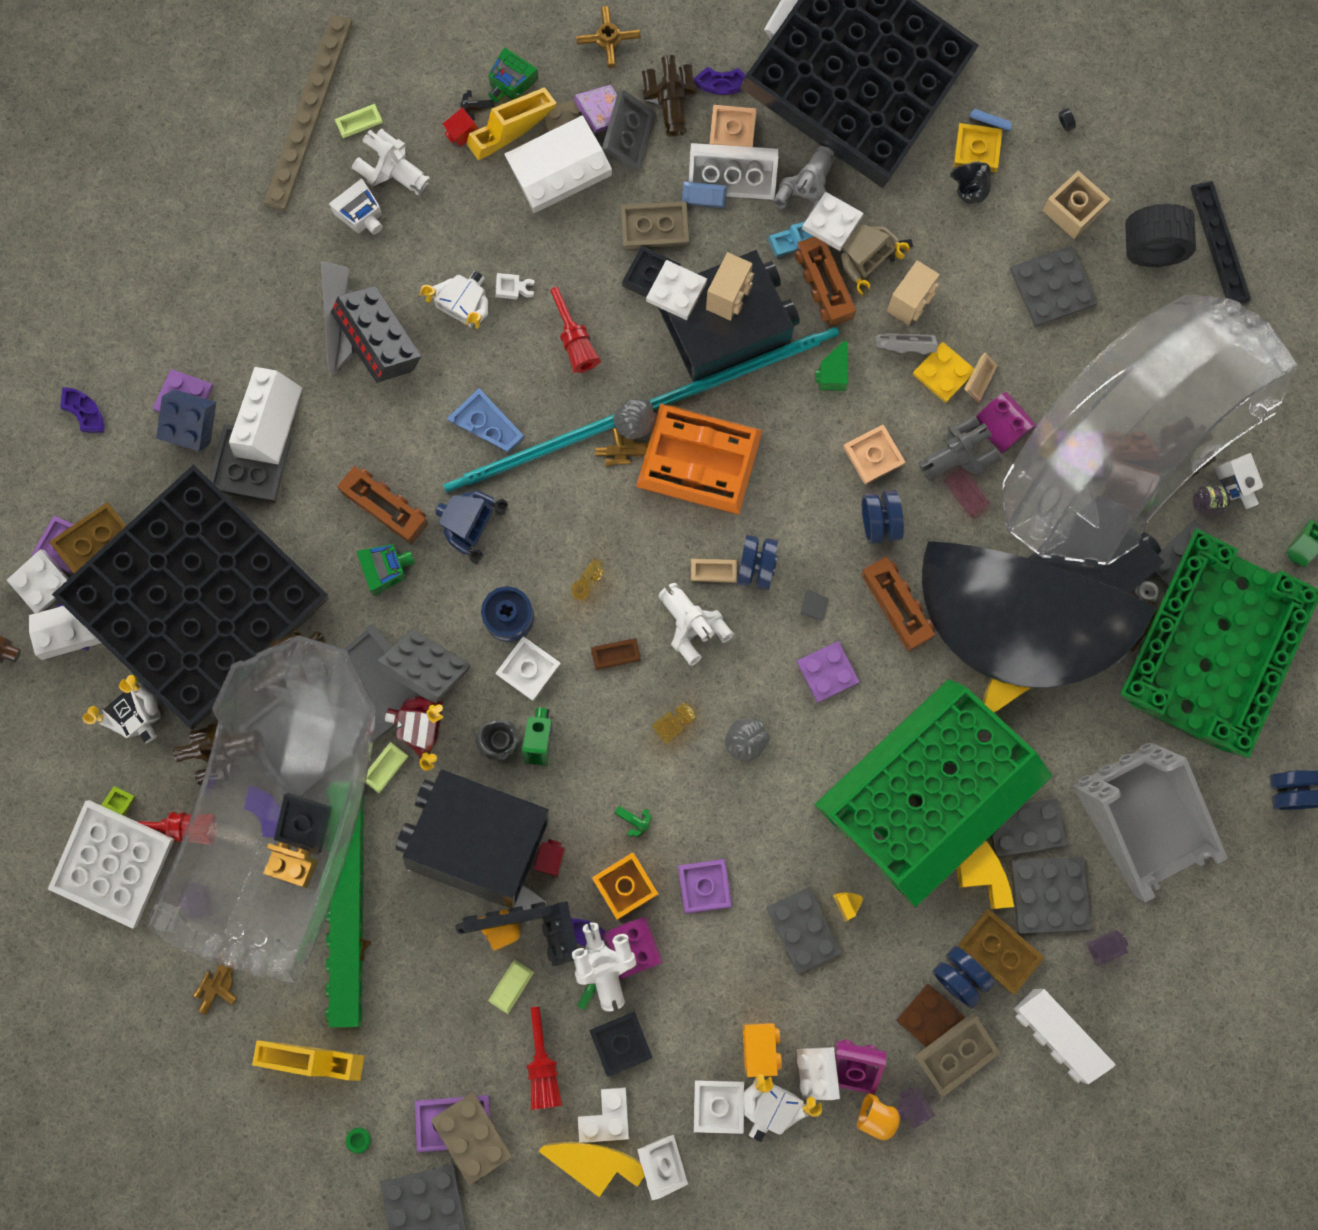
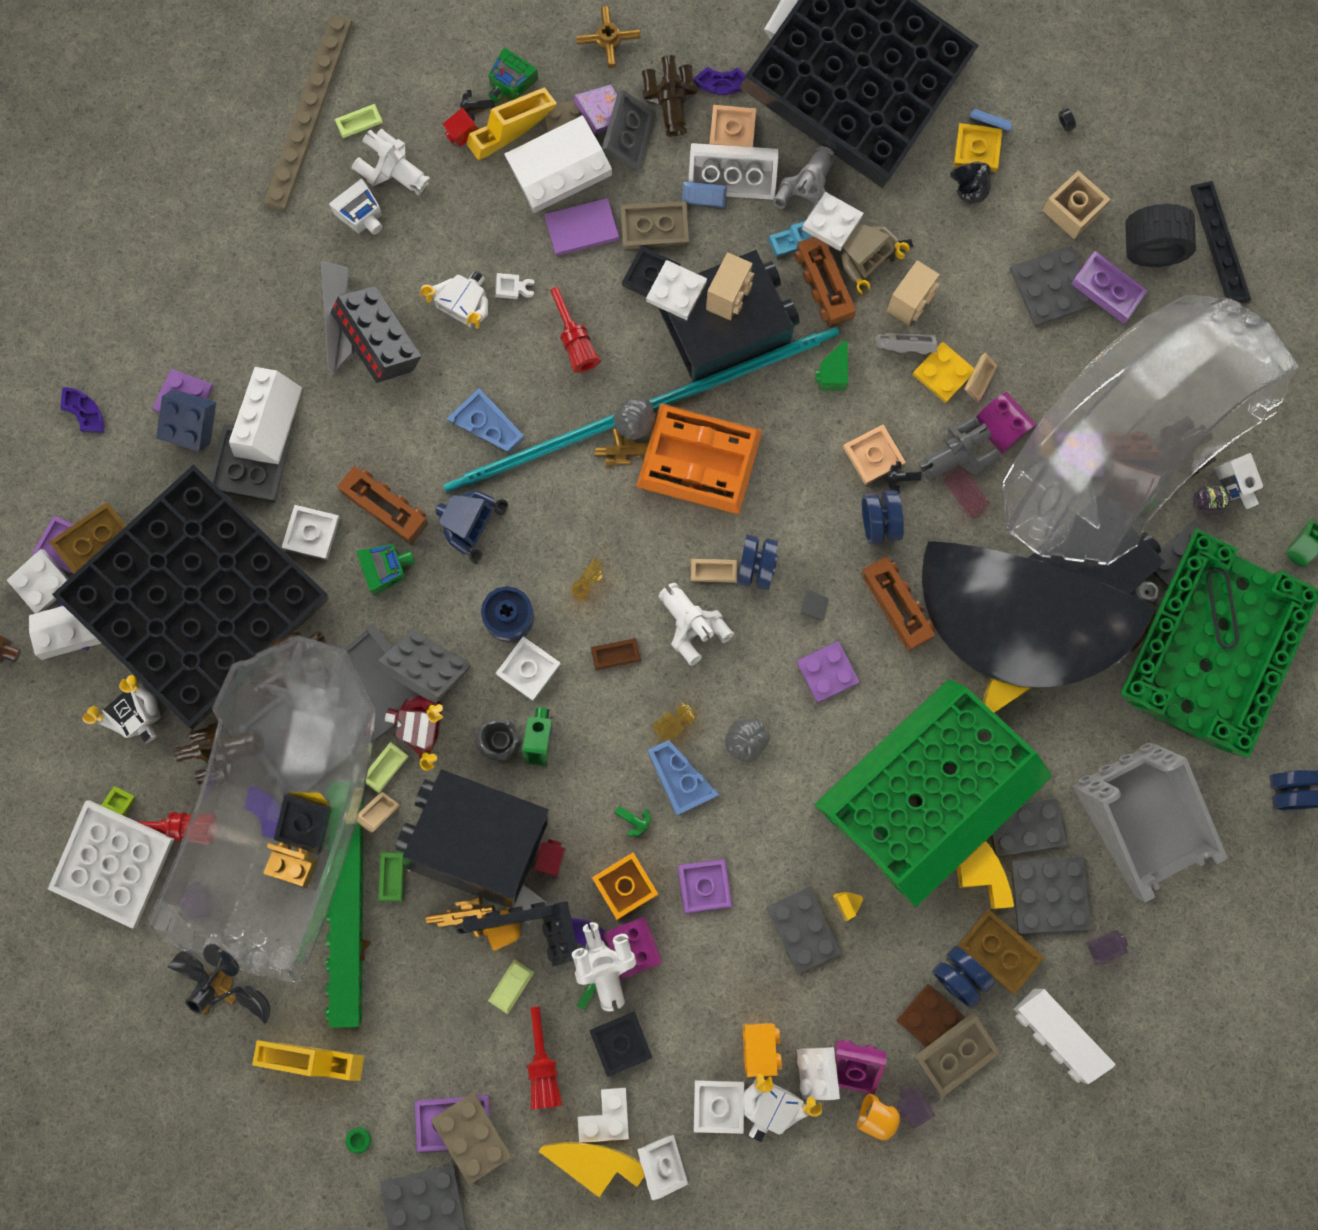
(204, 994): none -> black plant
(310, 532): none -> white plate
(312, 796): none -> yellow sticker
(377, 812): none -> tan tile
(391, 877): none -> bright green tile
(455, 916): none -> pearl gold piece
(581, 227): none -> medium lavender tile
(679, 779): none -> medium blue wing
(894, 476): none -> black piece
(1109, 287): none -> medium lavender tile
(1231, 606): none -> black piece

